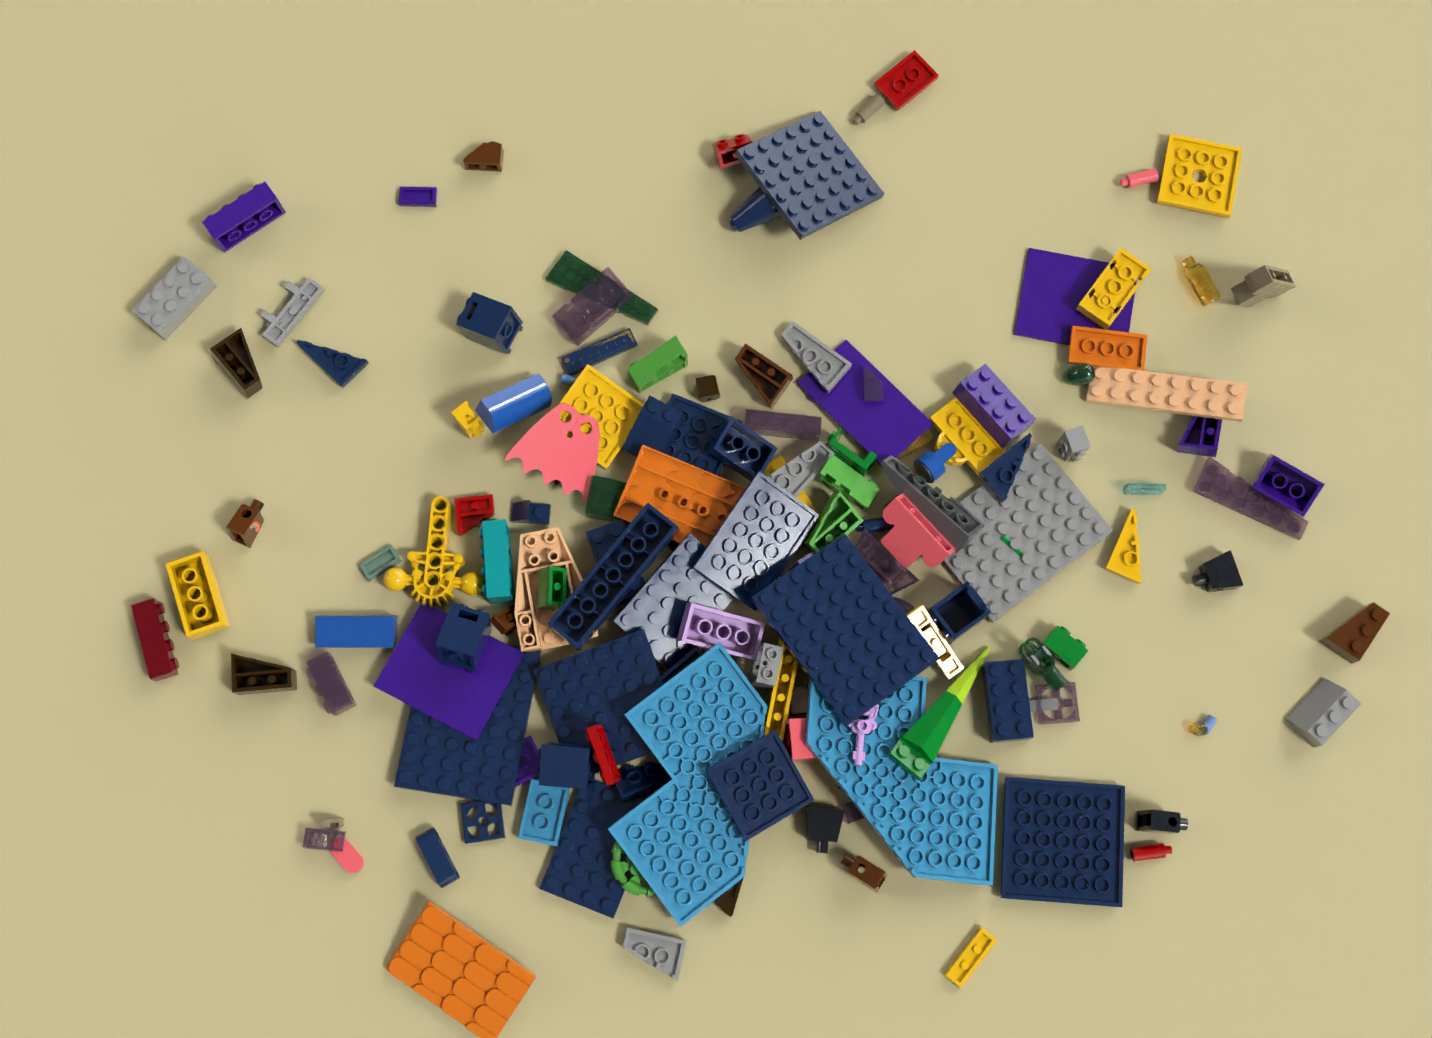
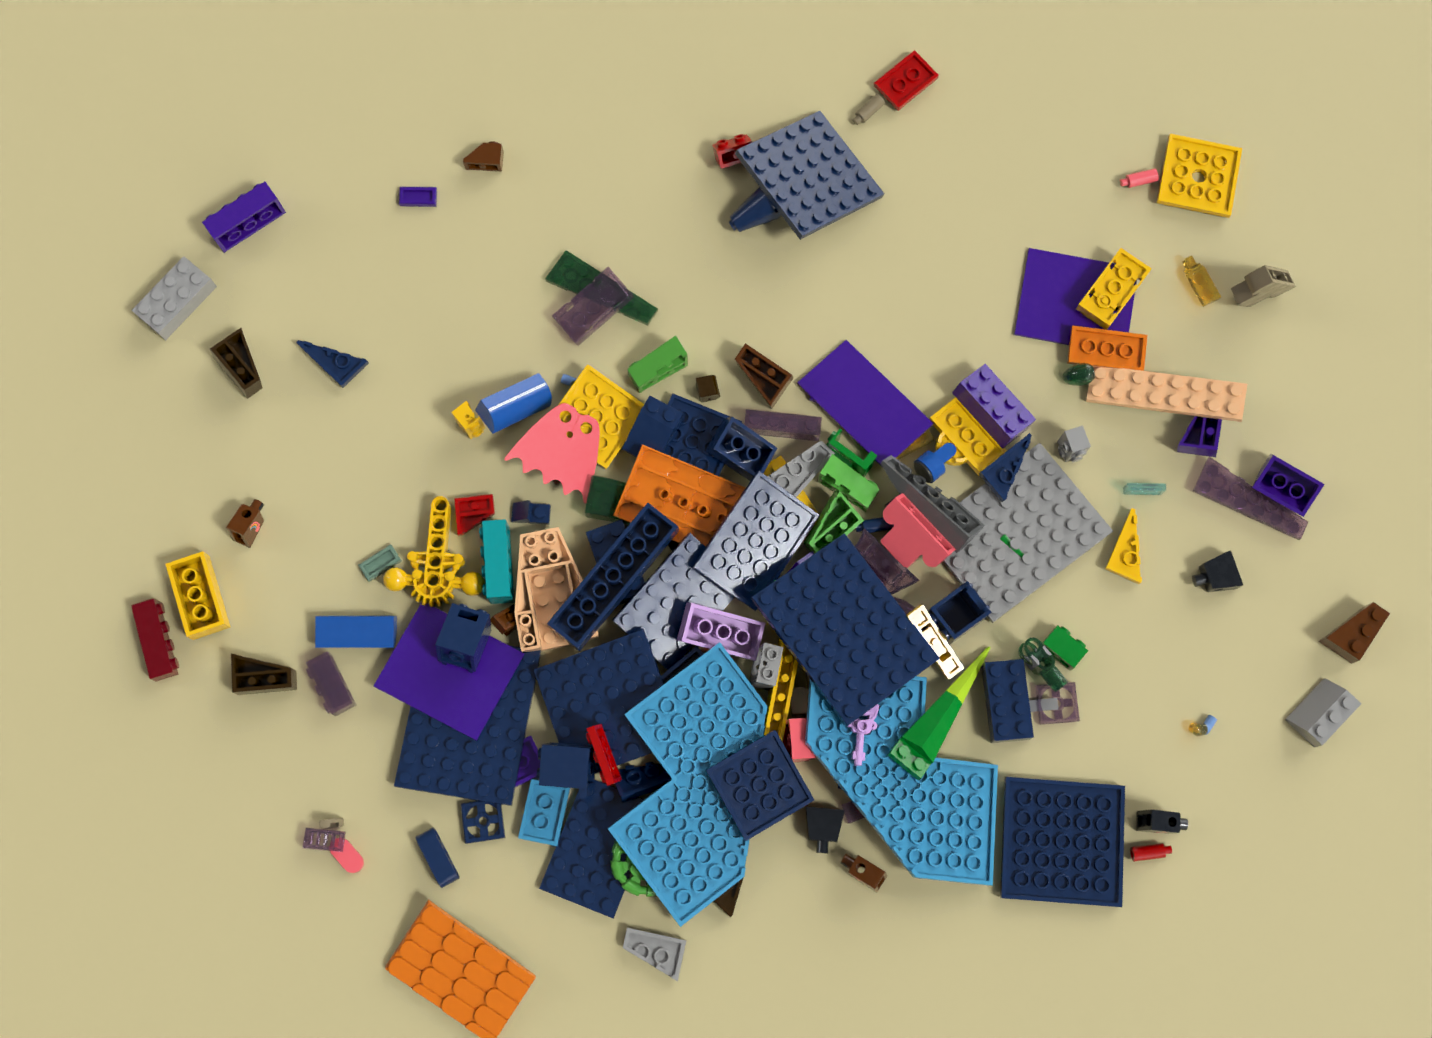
(301, 301): light grey hinge -> none
(489, 323): dark blue container -> none
(551, 588): green brick -> none
(599, 351): dark blue tile -> none
(818, 358): light grey wing -> none
(872, 386): clear purple slope -> none
(970, 957): yellow tile -> none

